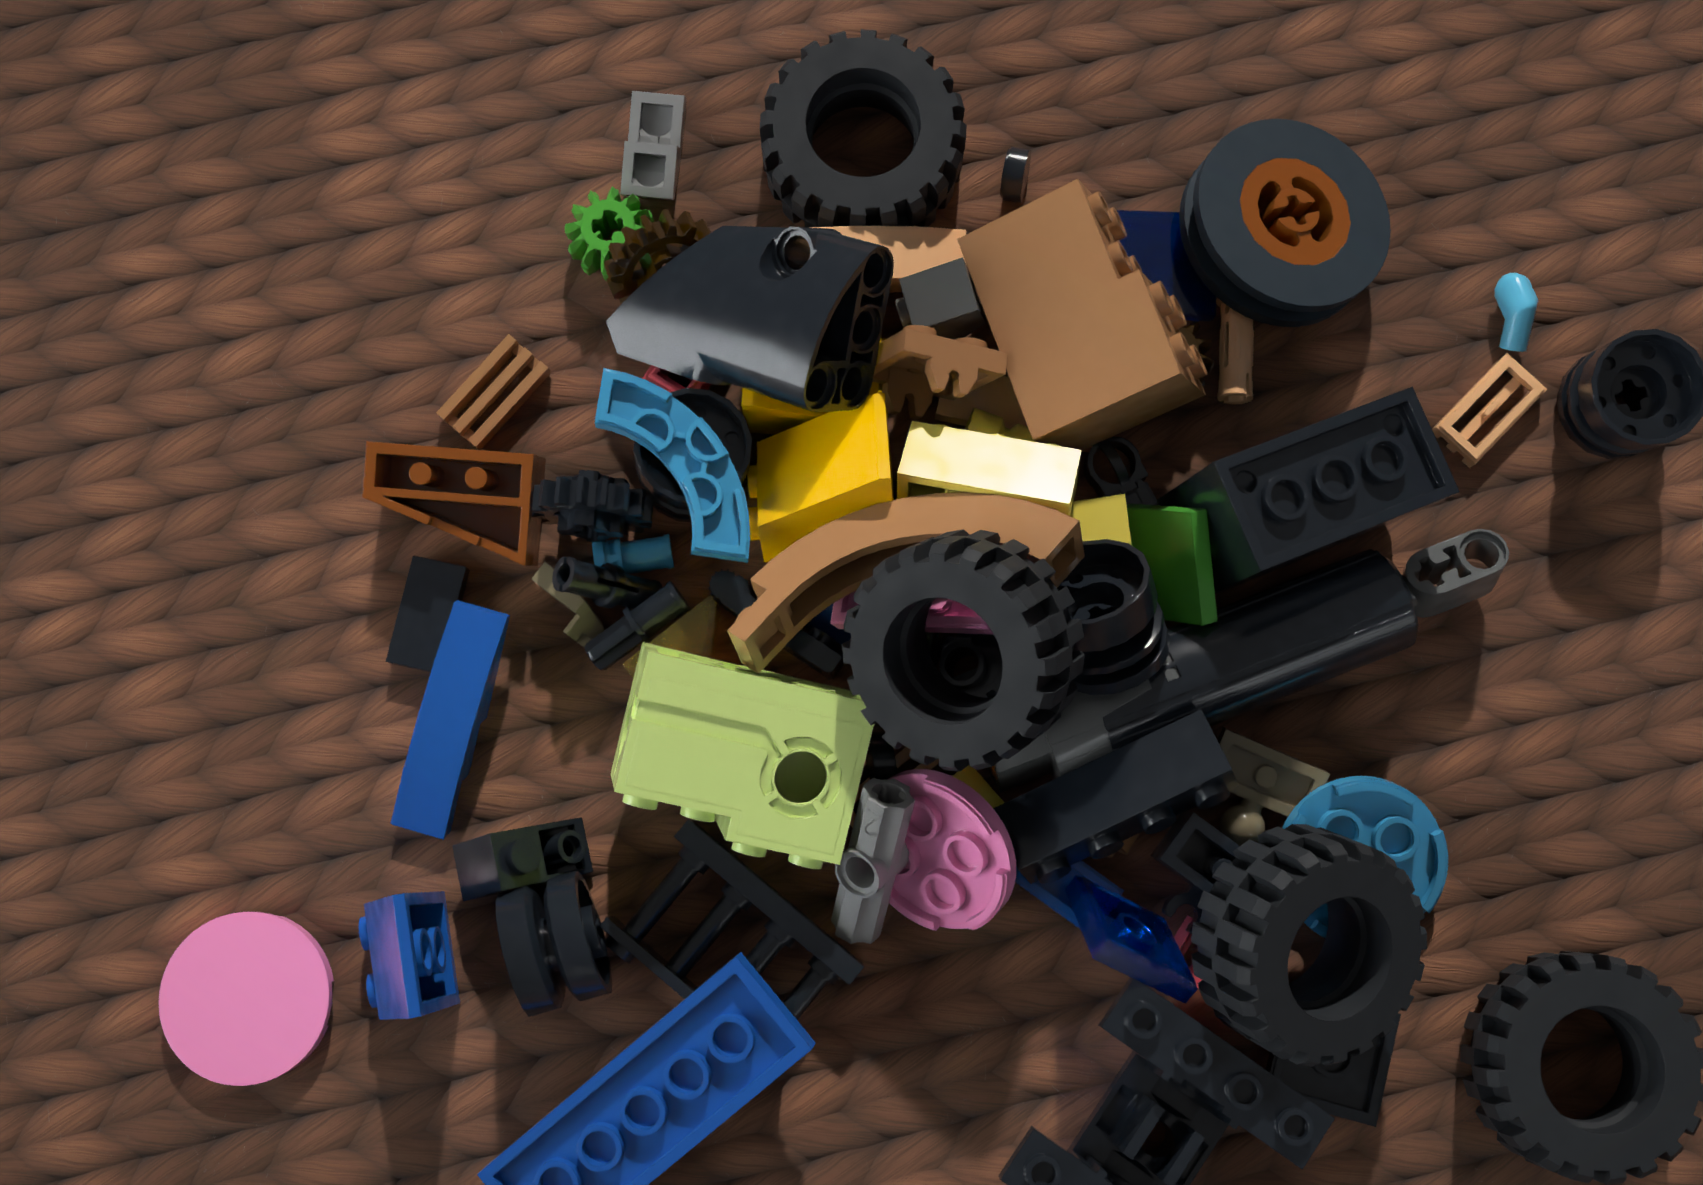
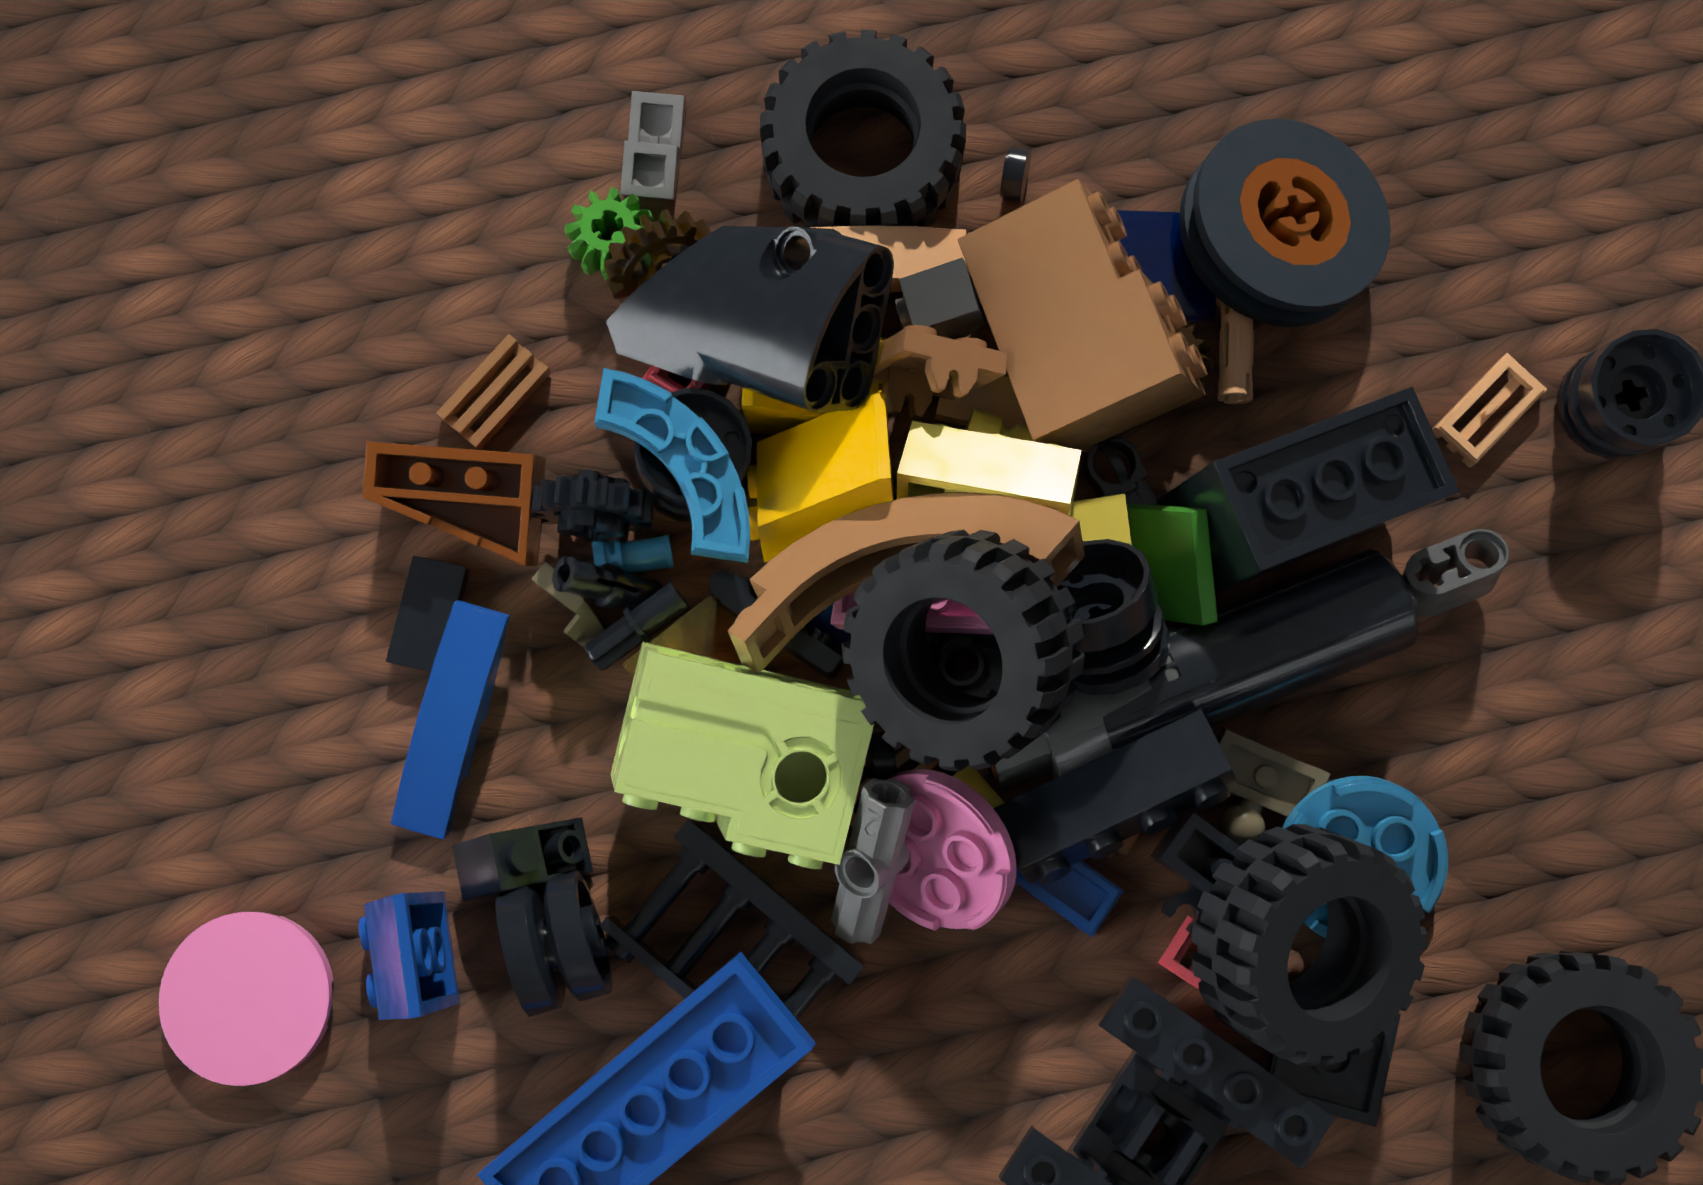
(1130, 939): clear blue tile -> none
(1518, 306): medium azure arm -> none

